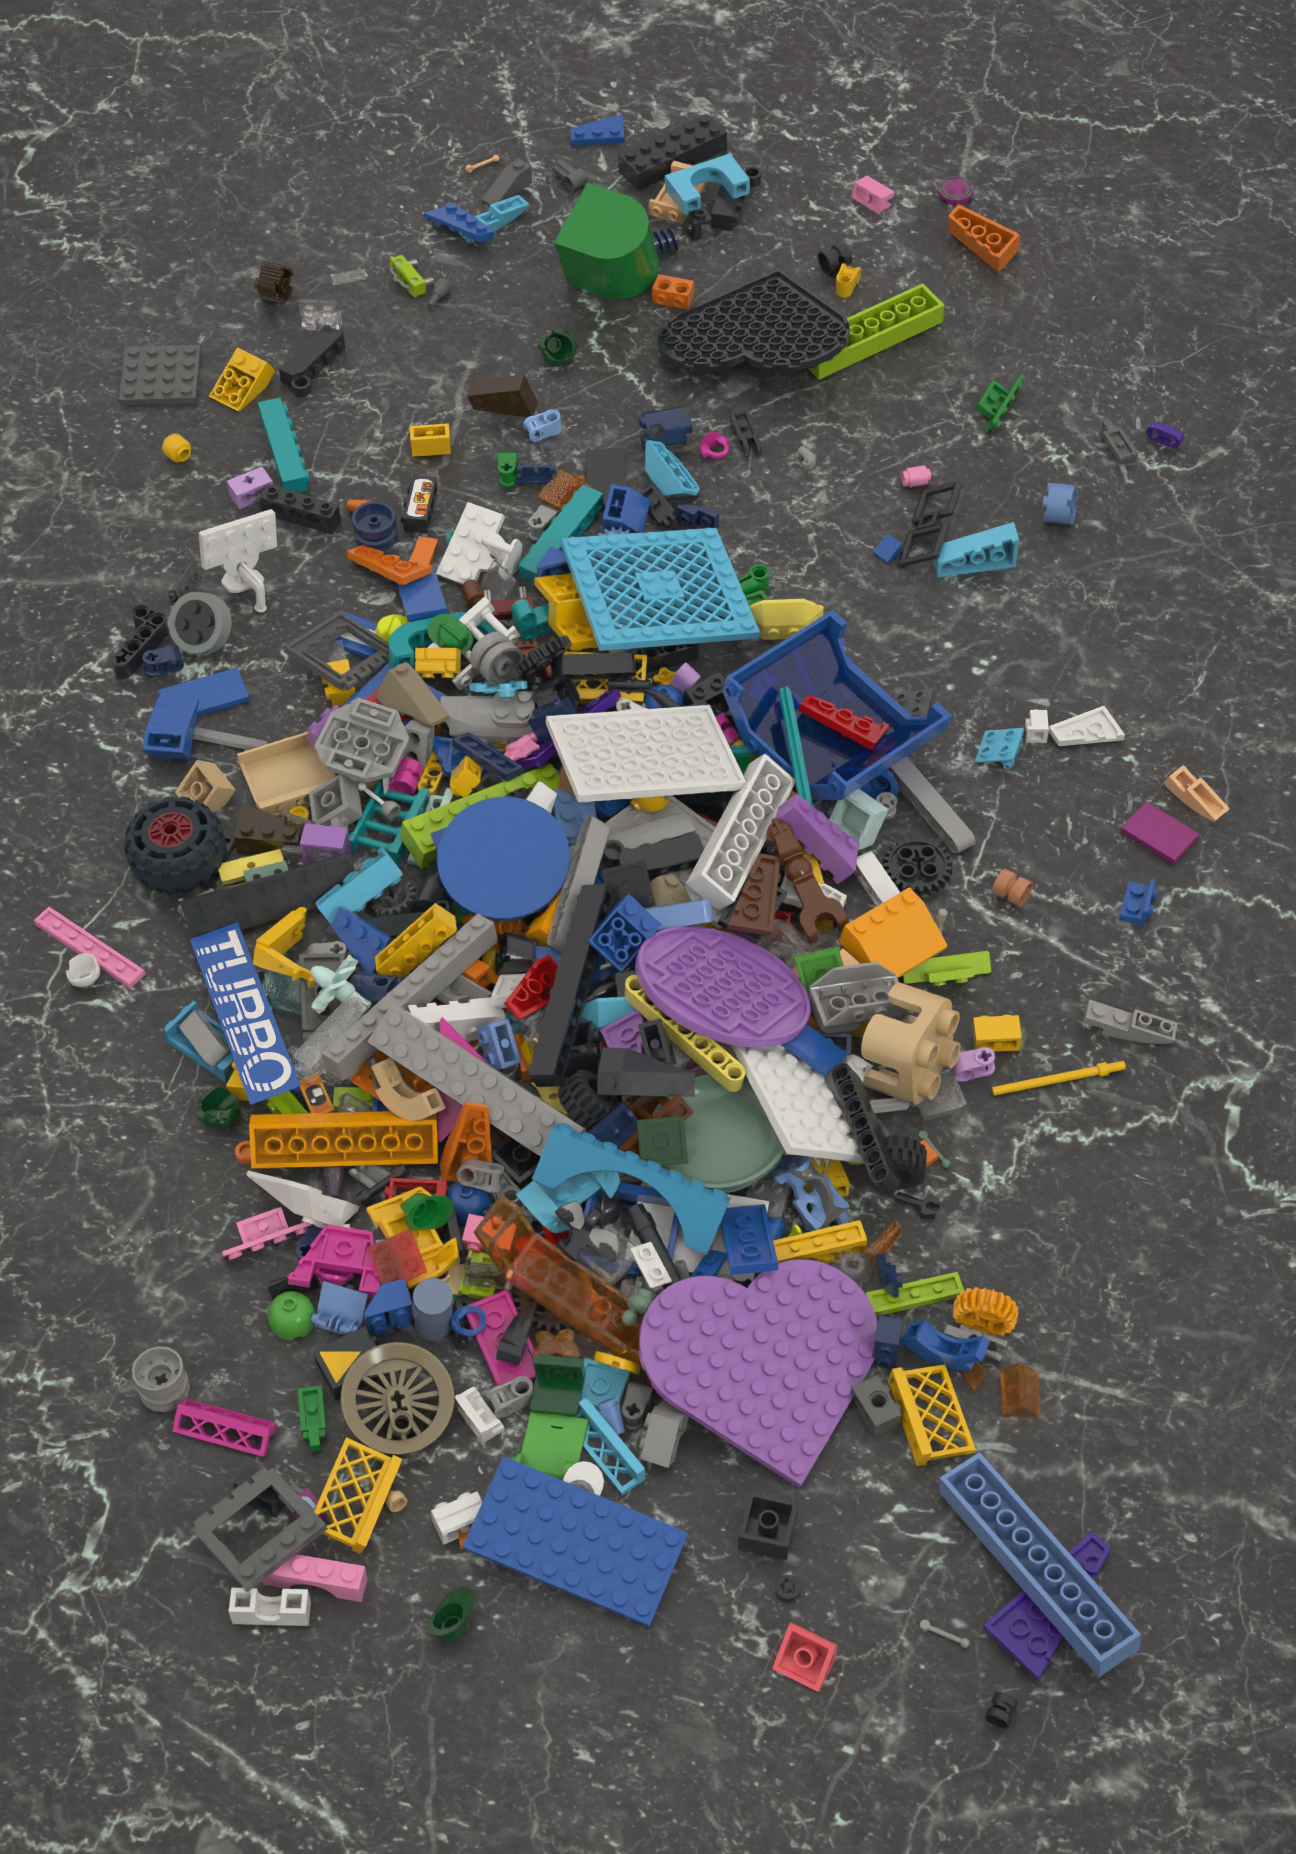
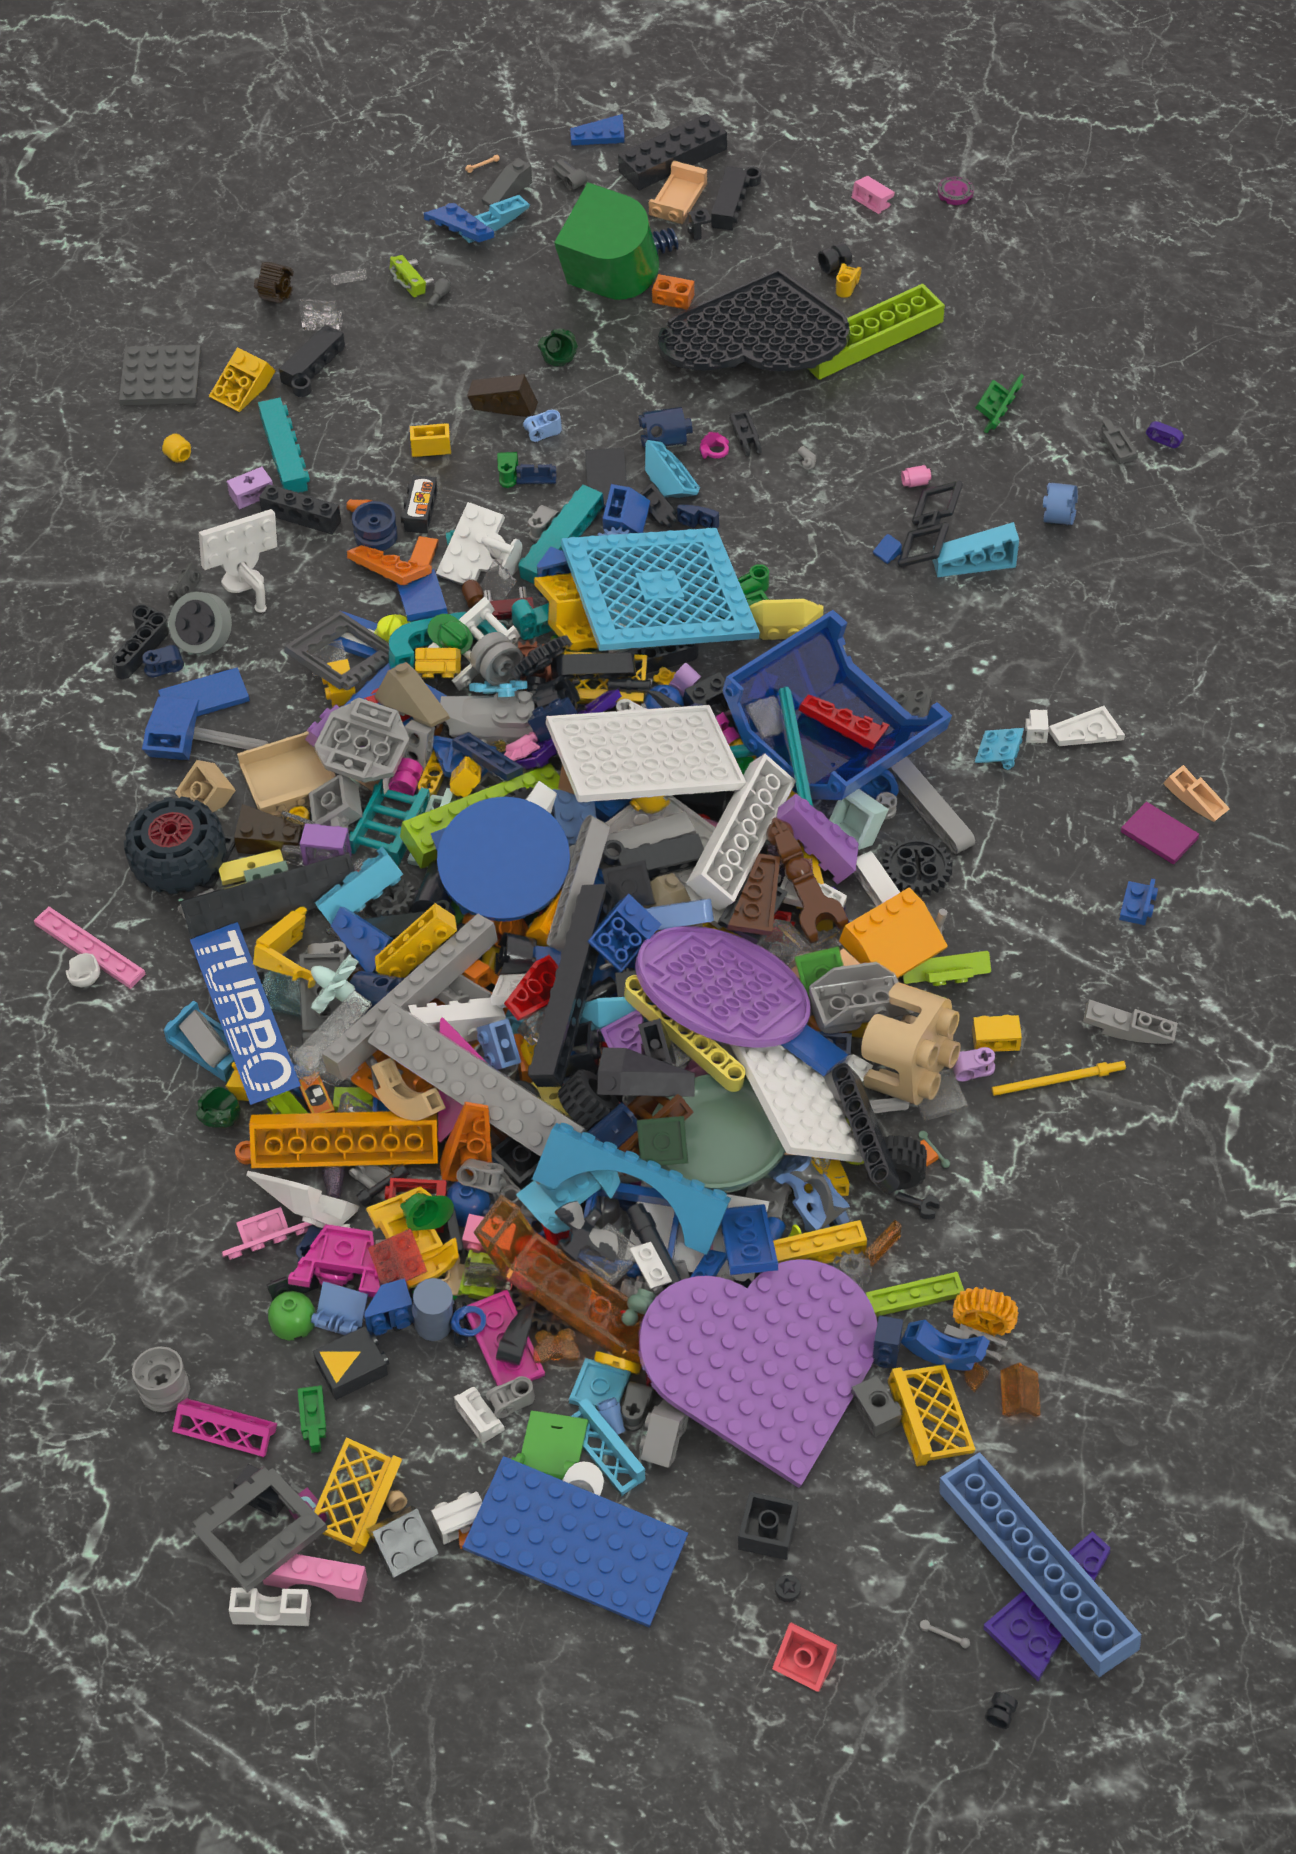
(389, 808): light grey hinge -> none
(393, 1359): dark tan piece -> none
(402, 1541): none -> brick
(451, 1616): dark green piece -> none
(557, 1385): dark green bracket -> none
(561, 488): clear orange hinge -> none
(720, 170): medium azure arch -> none
(767, 716): none -> clear piece
(888, 1276): dark blue slope -> none
(984, 237): orange wedge -> none
(1009, 886): nougat wheel -> none

